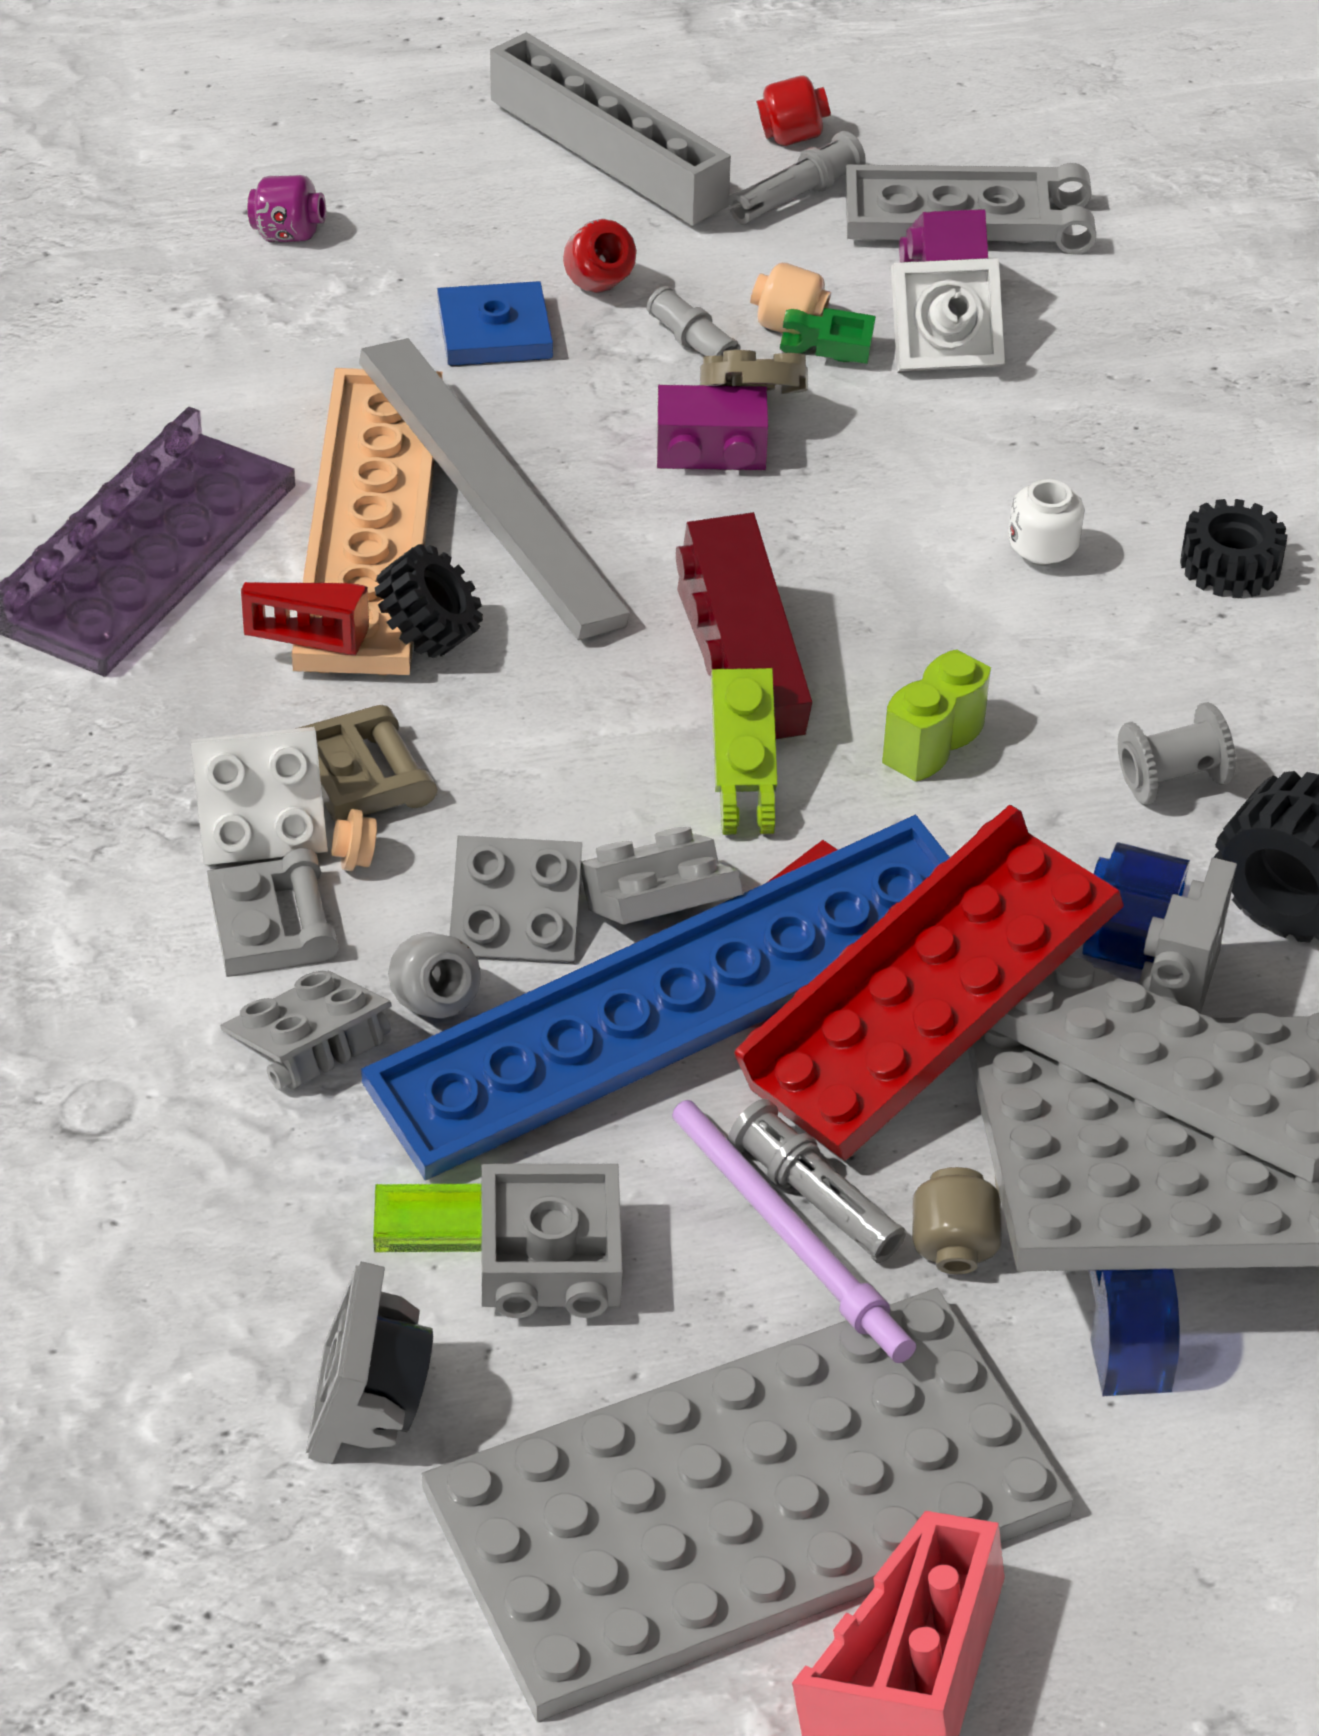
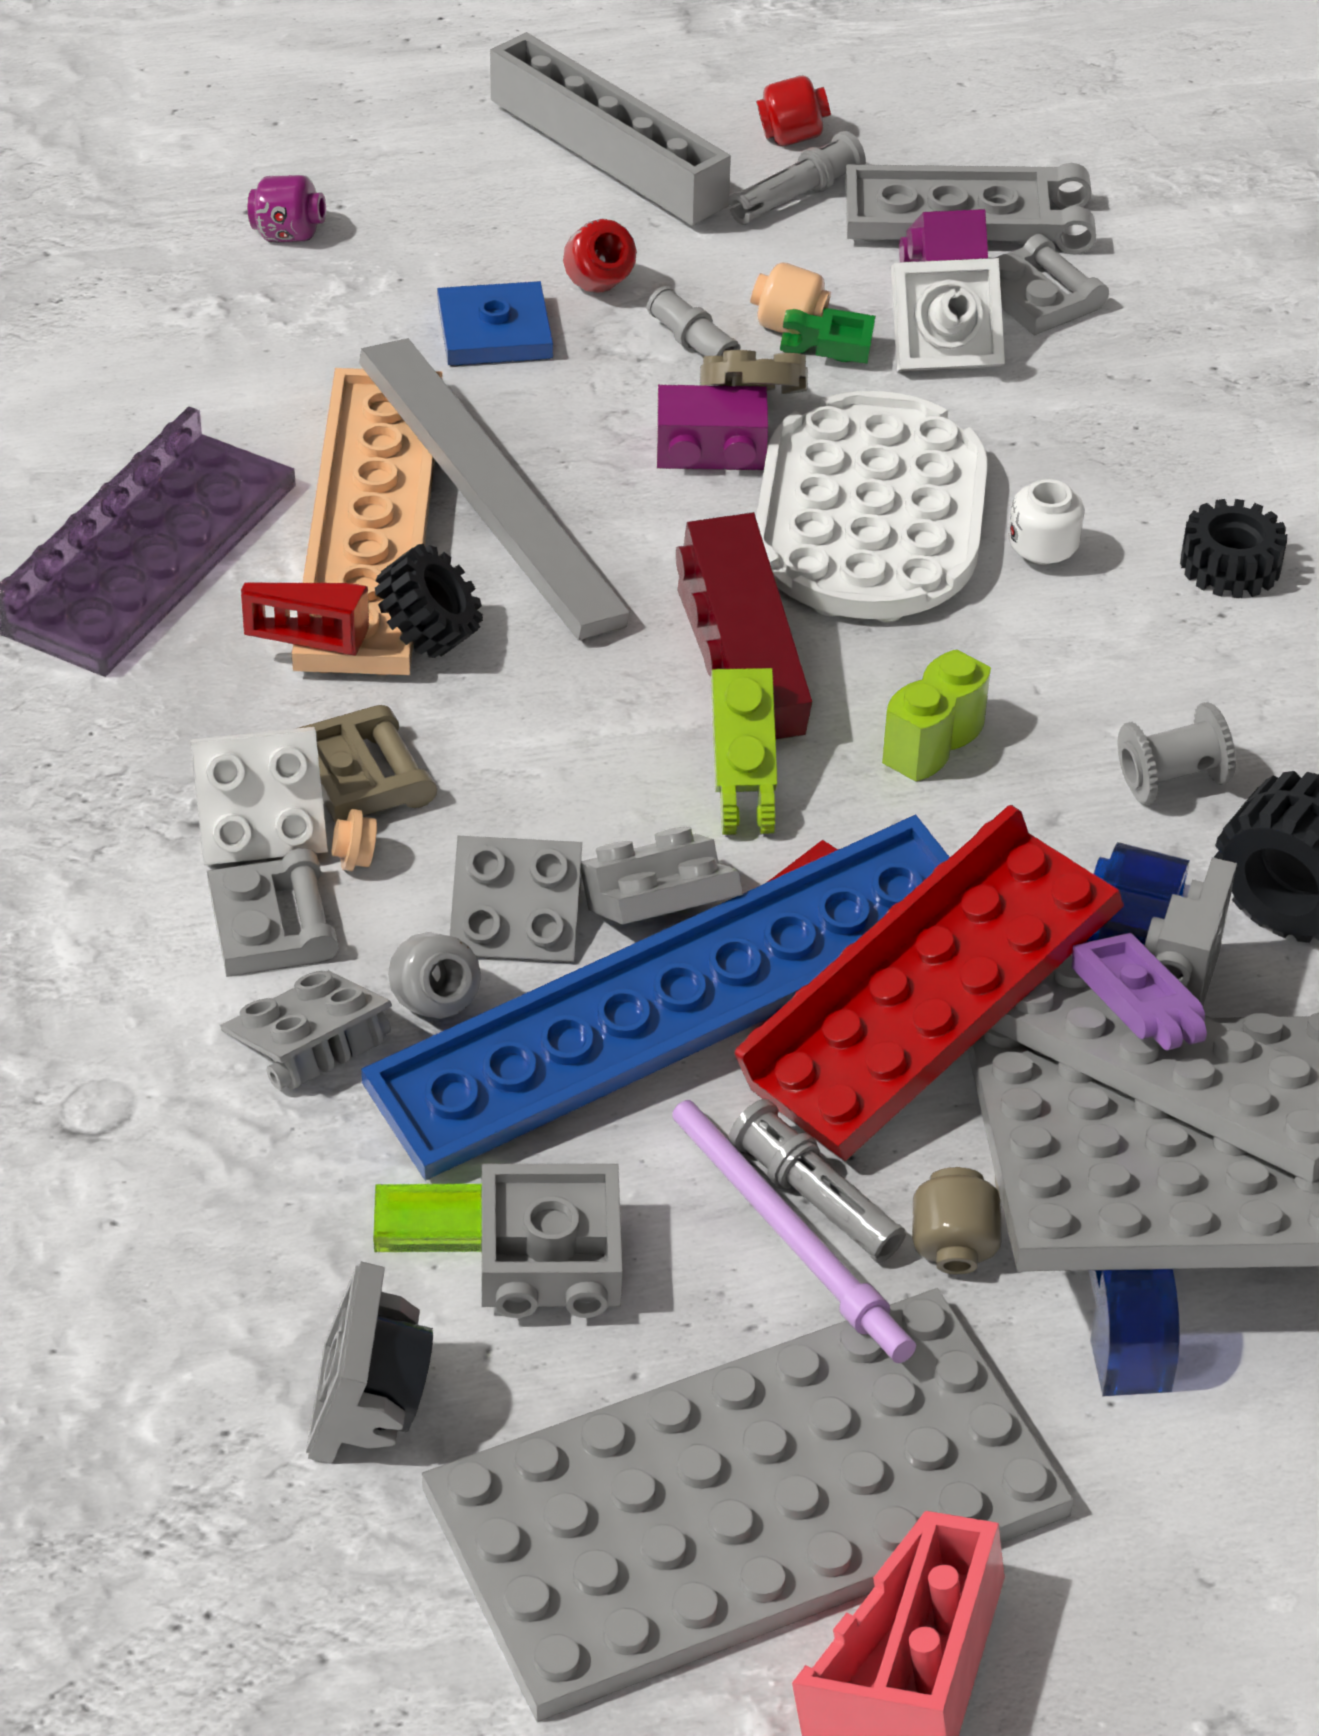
(872, 505): none -> white plate
(1038, 301): none -> light grey plate
(1140, 990): none -> medium lavender hinge

